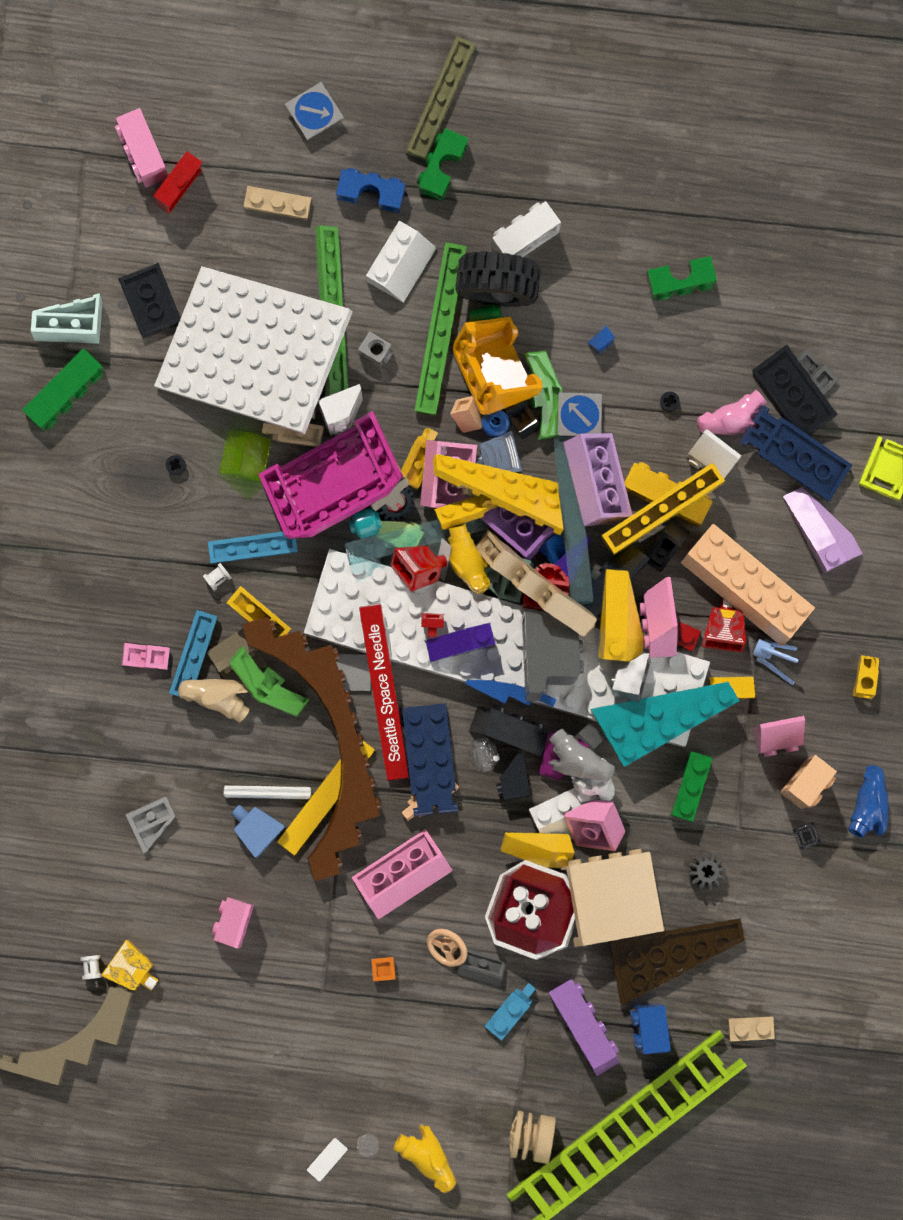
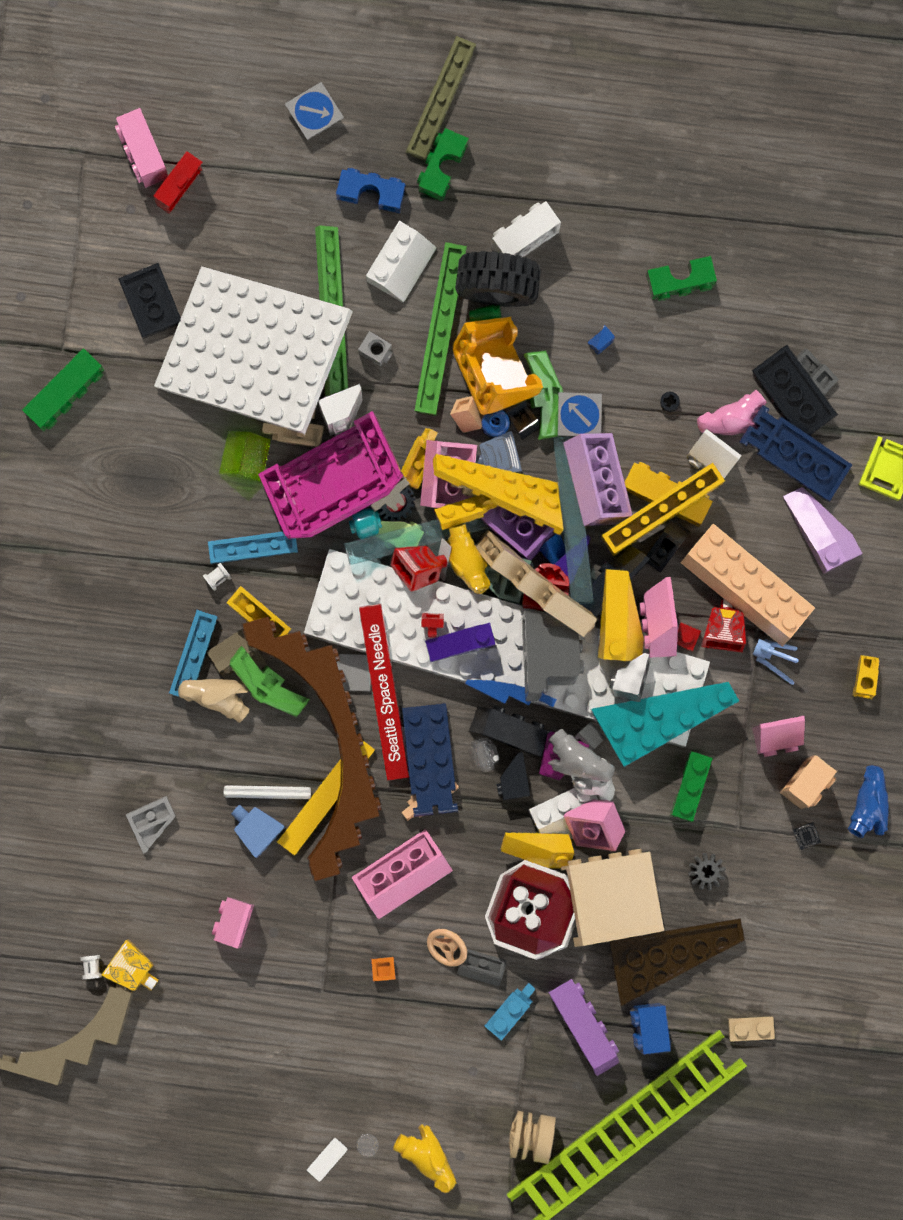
(69, 322): light aqua wedge -> none
(145, 656): bright pink slope -> none
(169, 467): black bush -> none
(277, 203): tan plate -> none
(742, 686): yellow slope -> none

